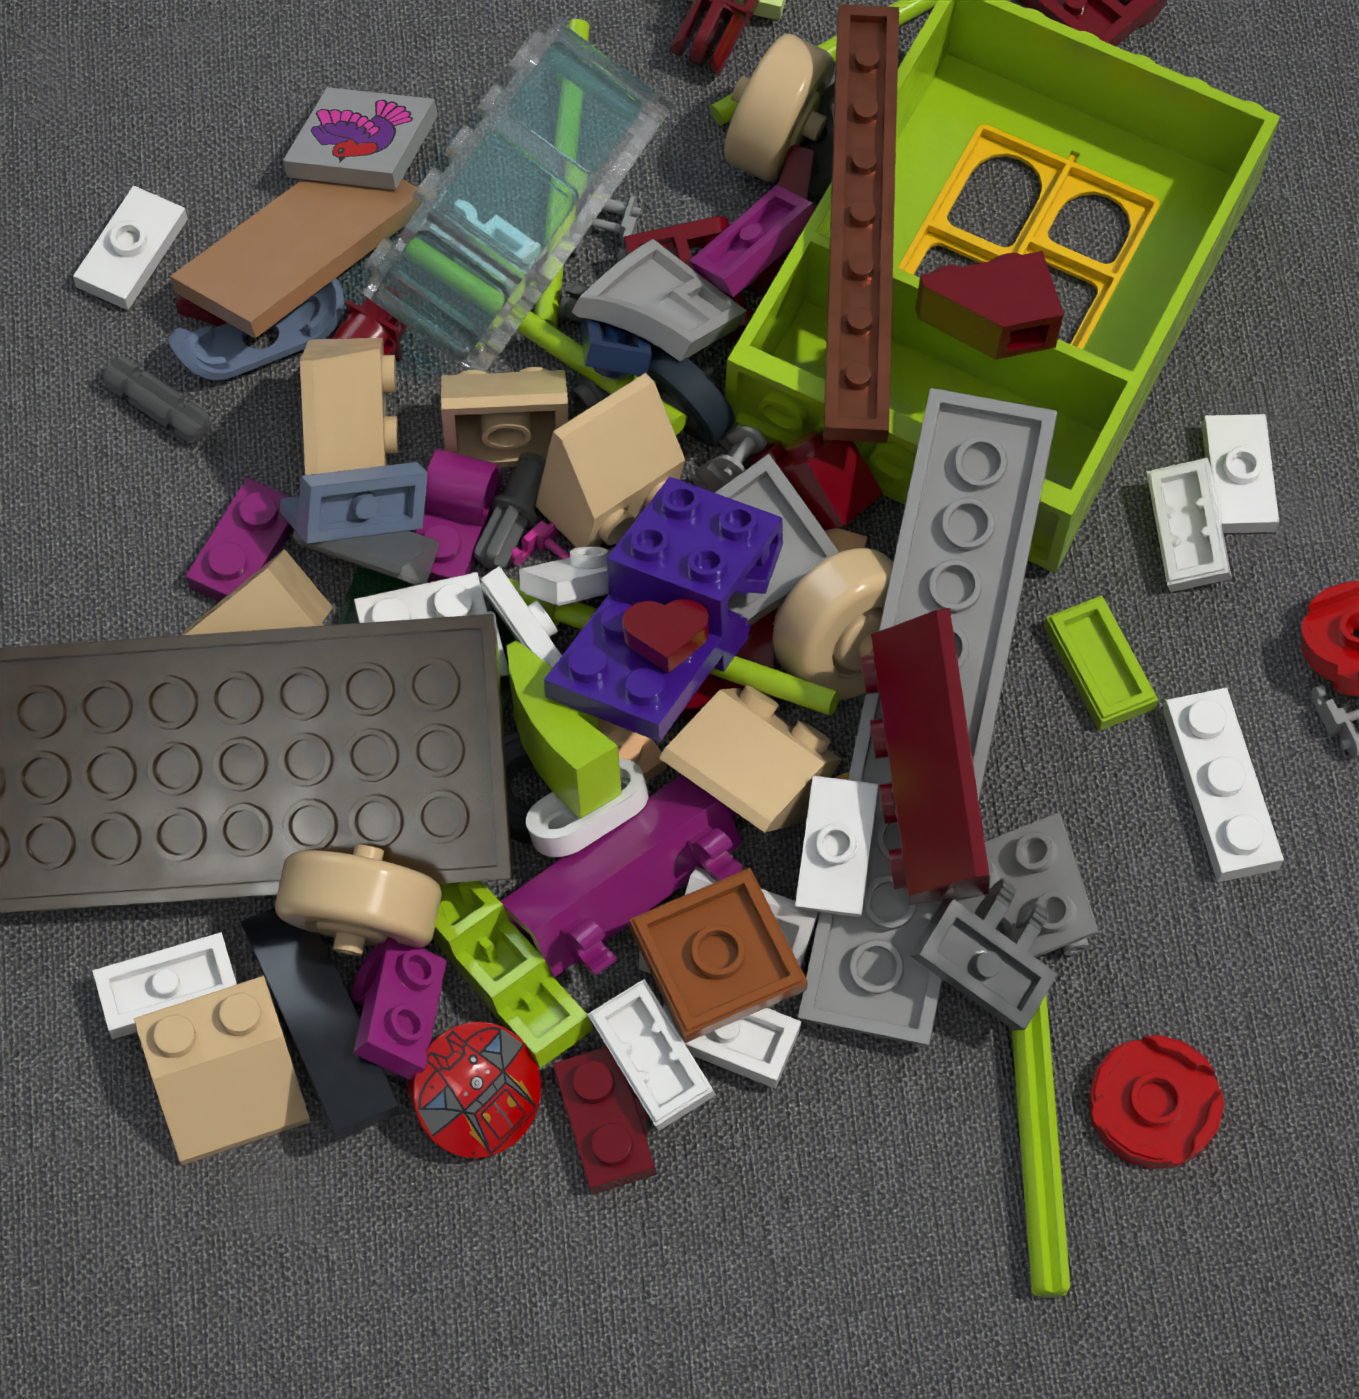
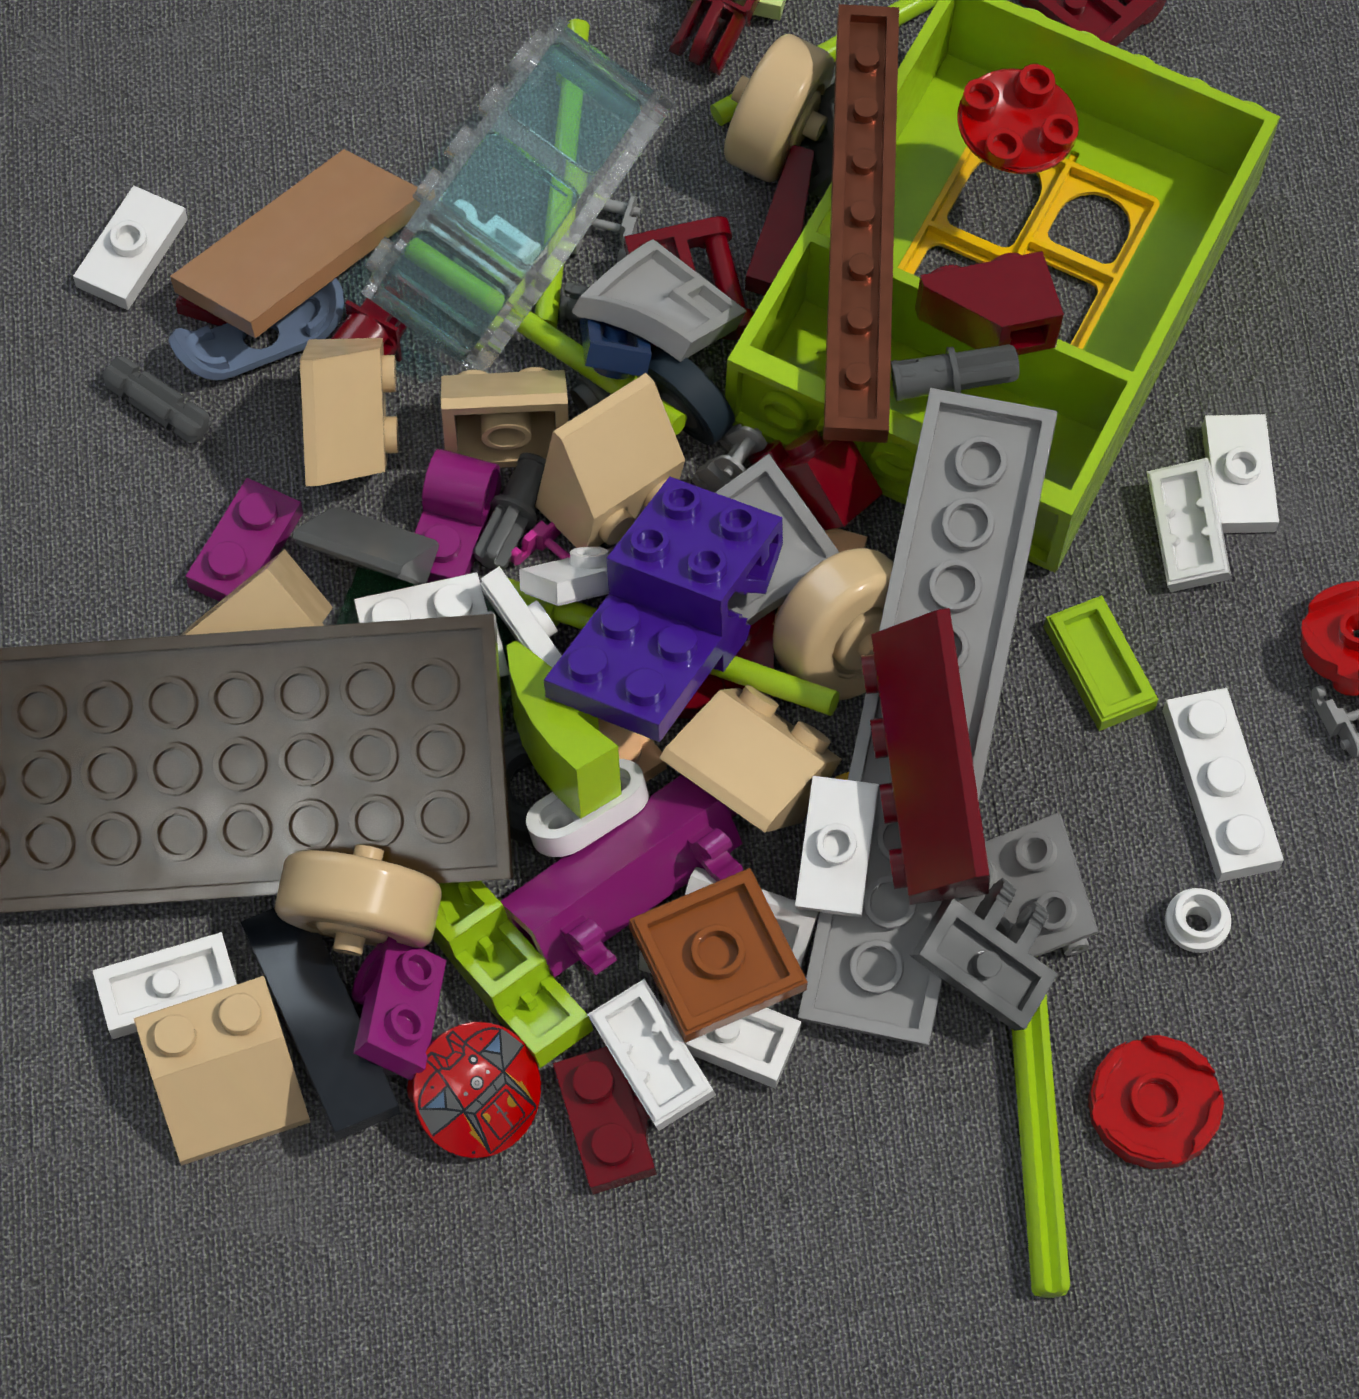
(358, 502): sand blue panel -> none
(360, 138): light grey tile -> none
(666, 632): dark red tile -> none
(754, 241): magenta plate -> none
(954, 371): none -> dark grey axle
(1018, 119): none -> red dish
(1201, 903): none -> white plate

